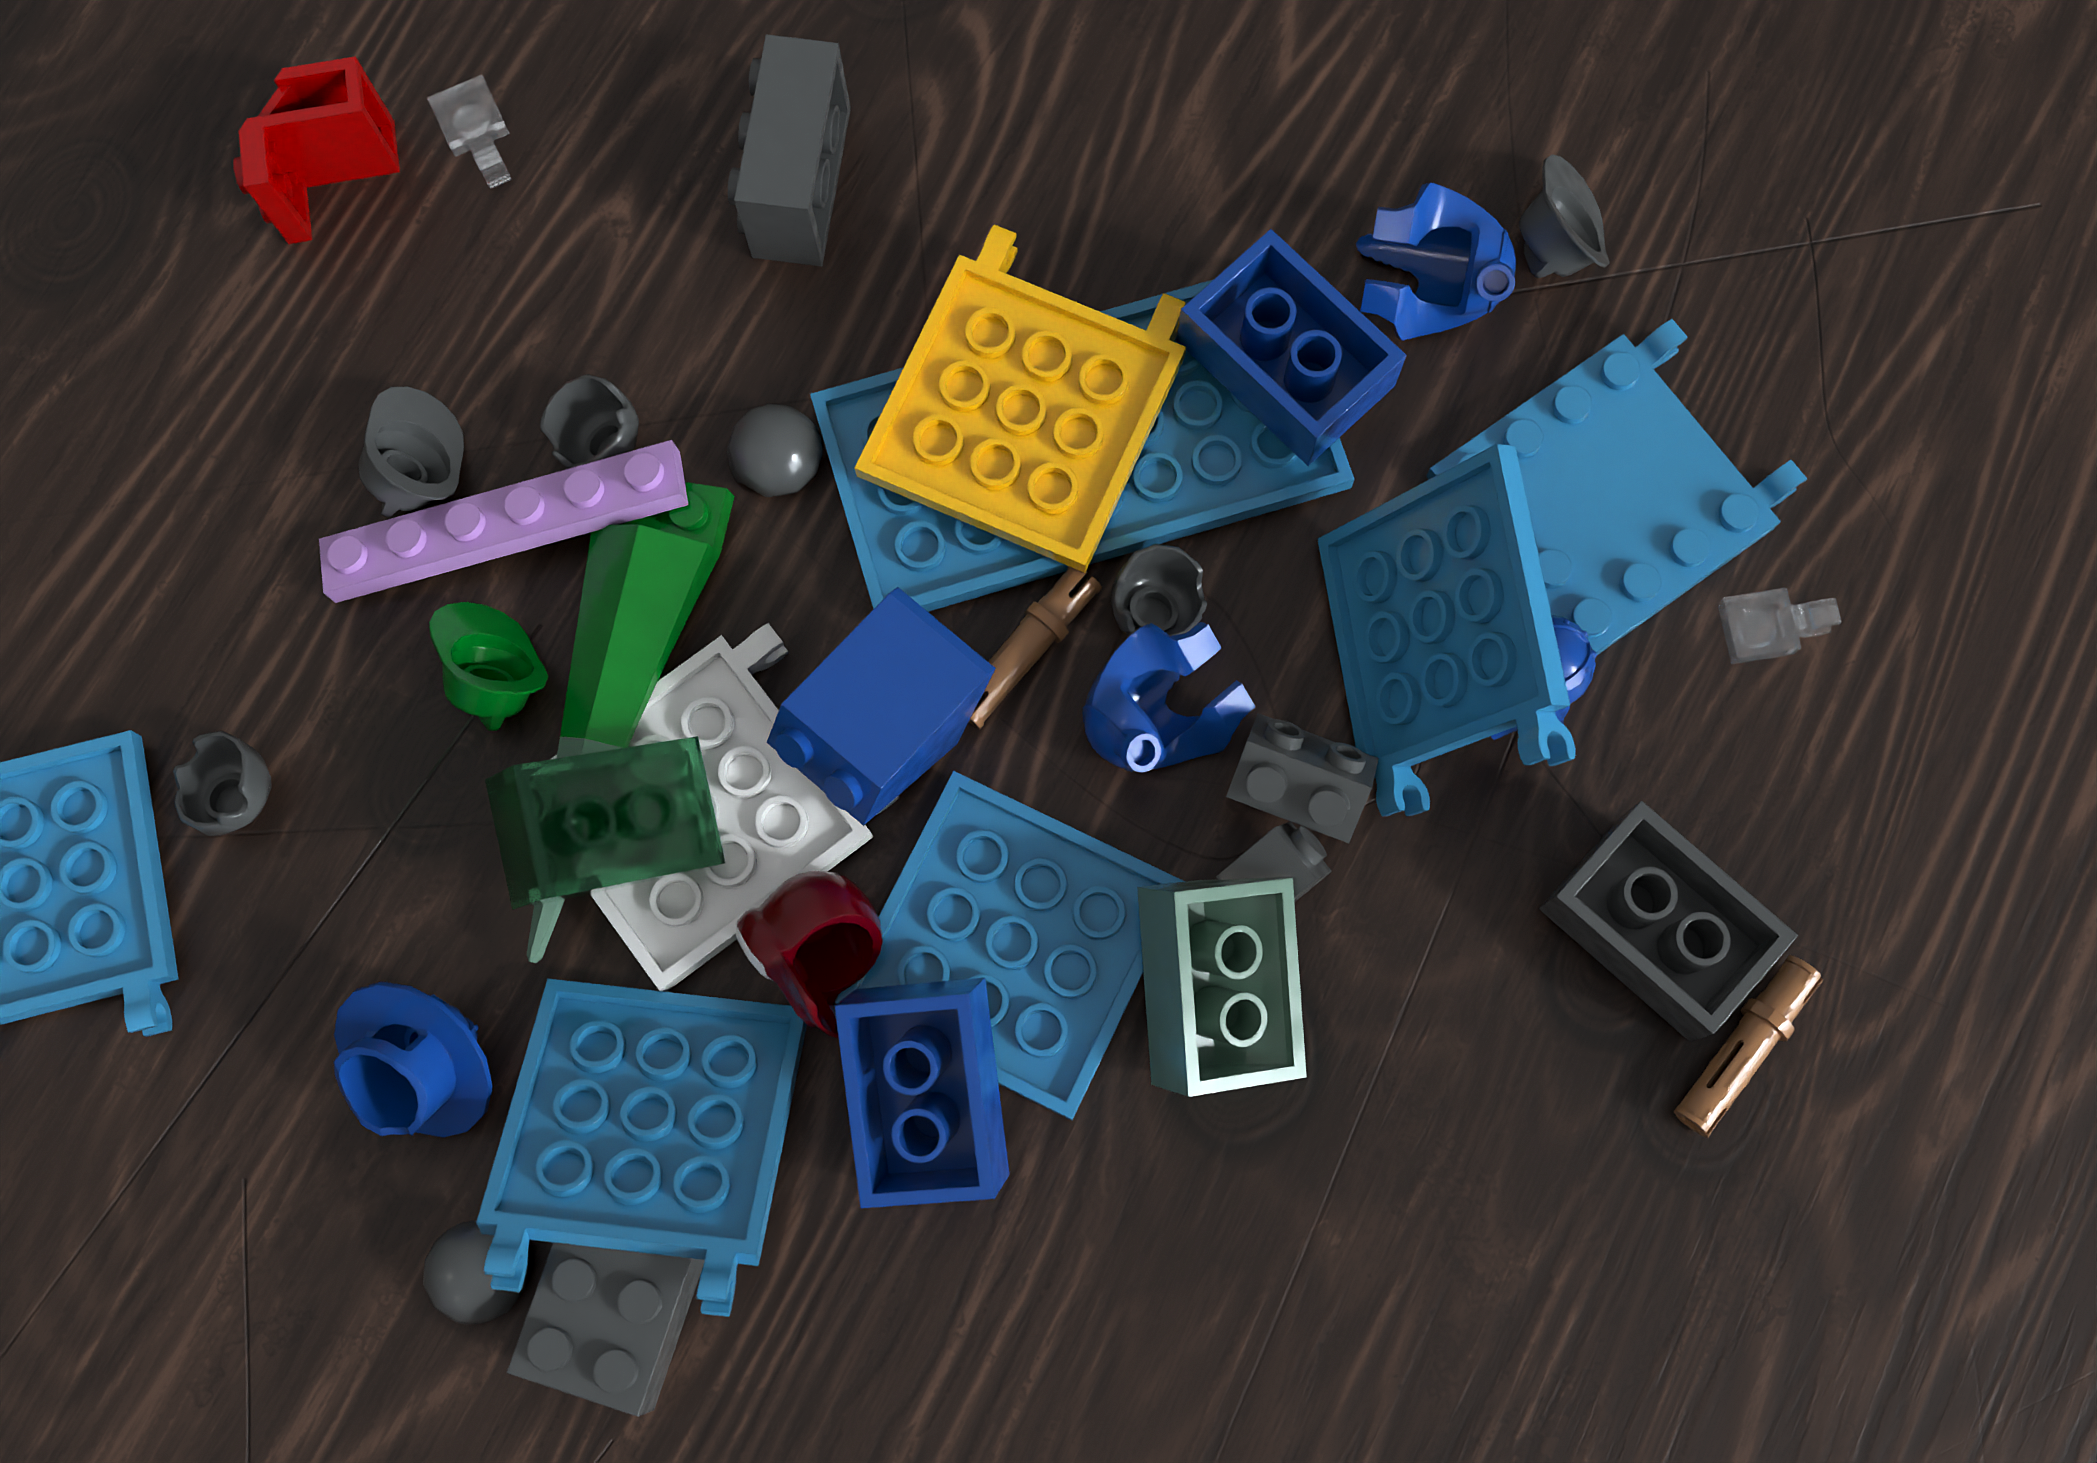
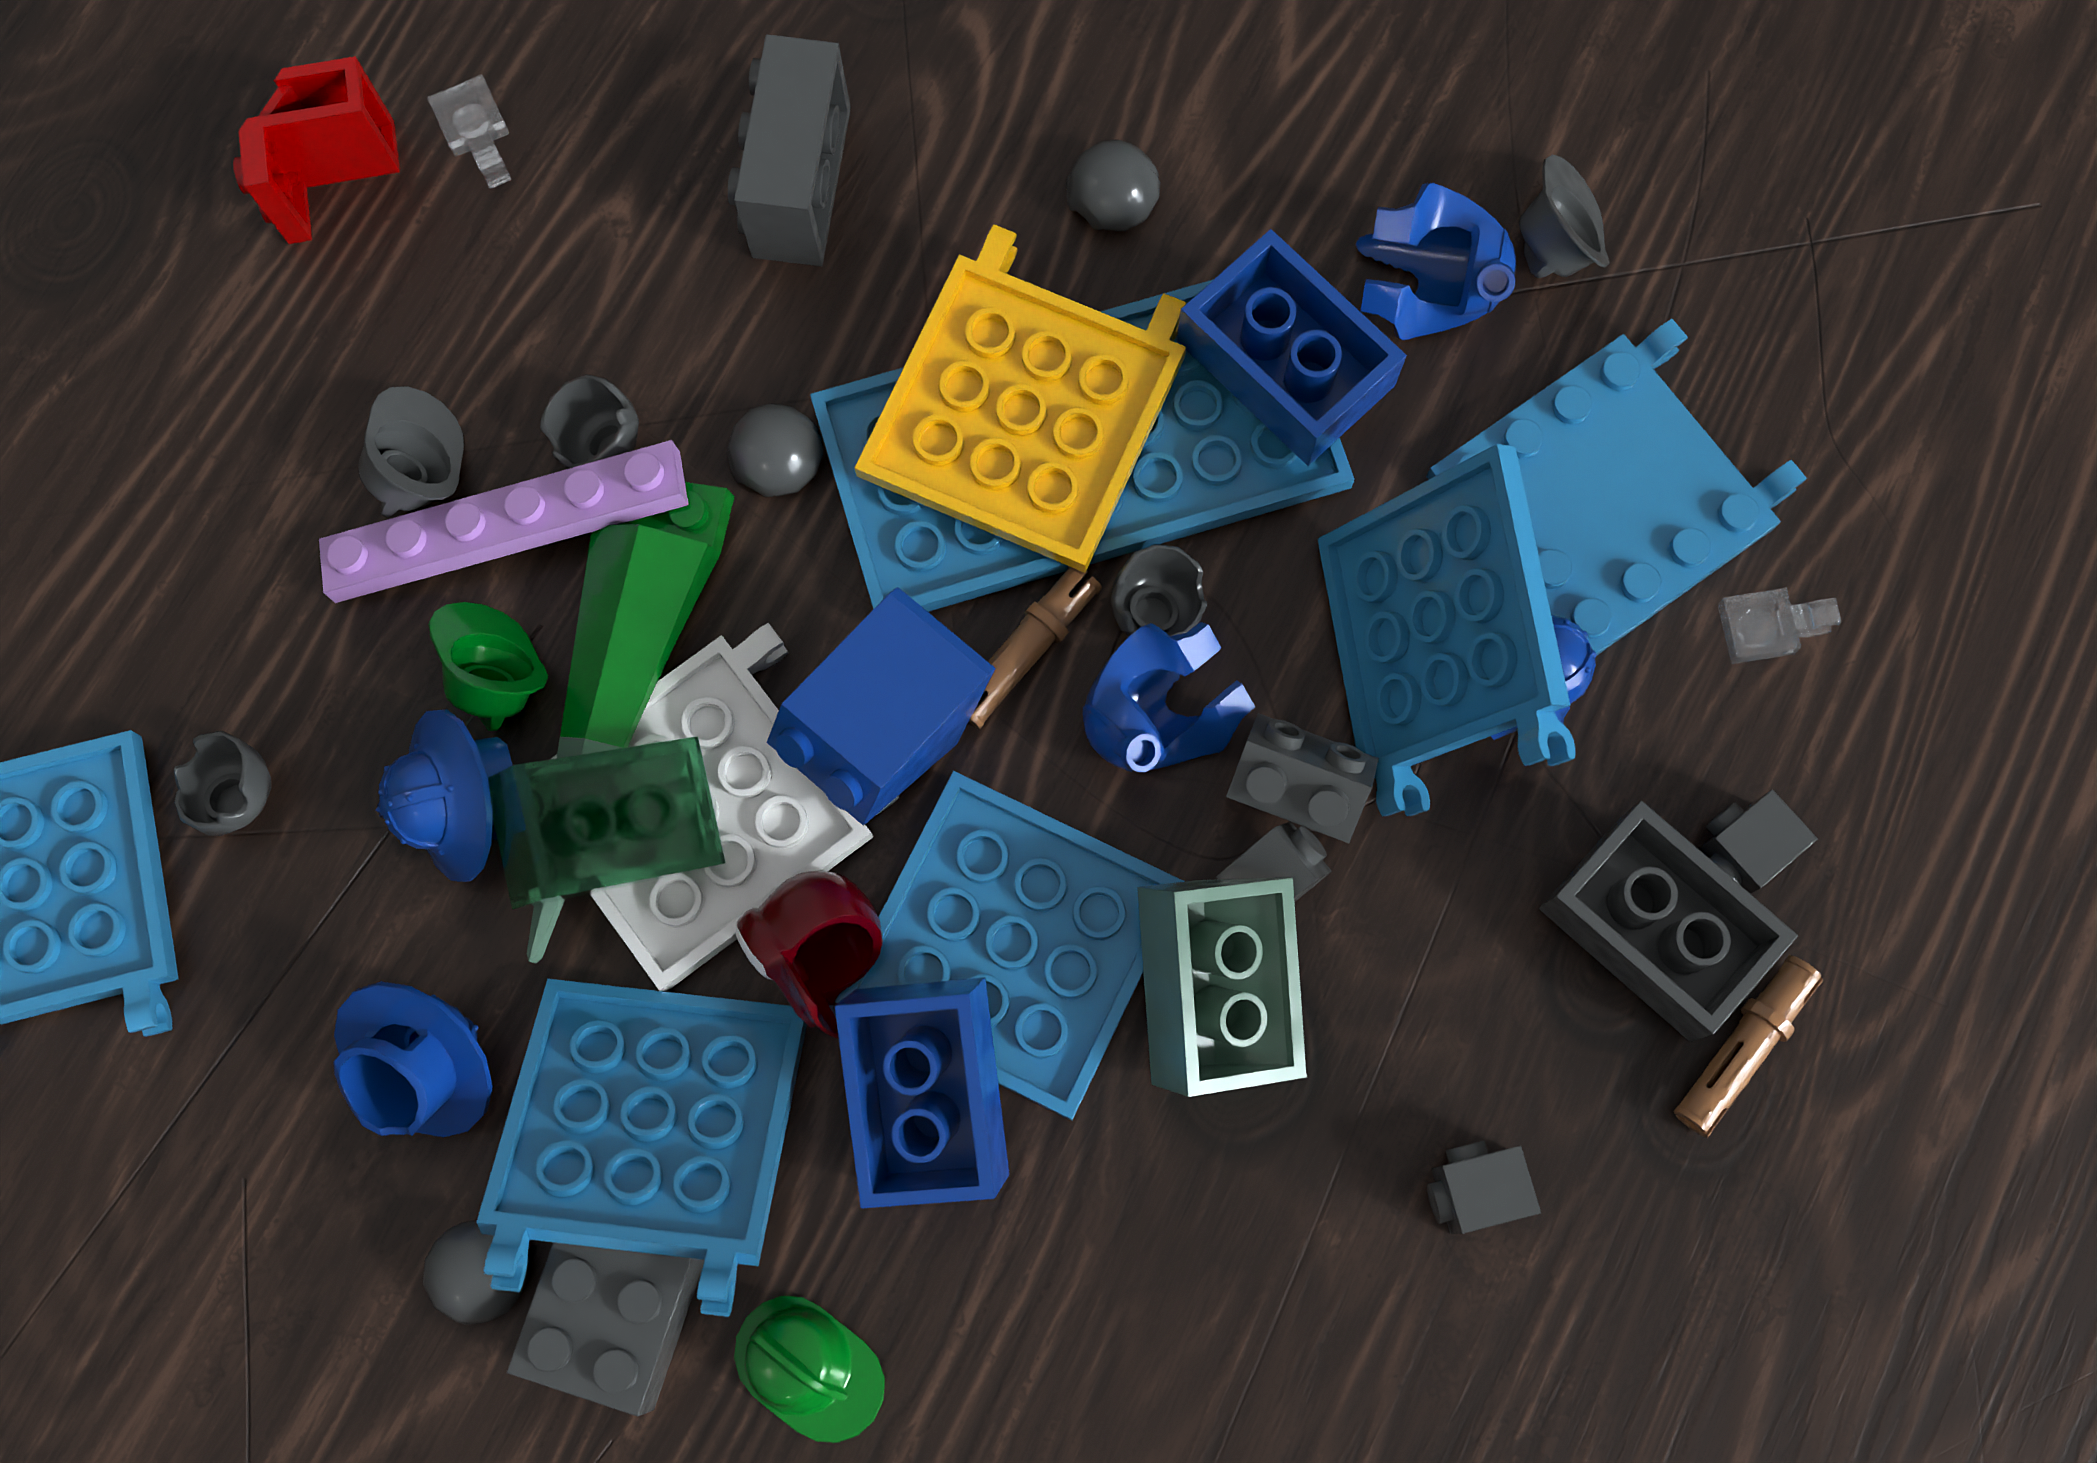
(441, 794): none -> blue helmet
(809, 1369): none -> green piece
(1113, 185): none -> dark grey hair
(1481, 1188): none -> dark grey brick
(1756, 840): none -> dark grey brick

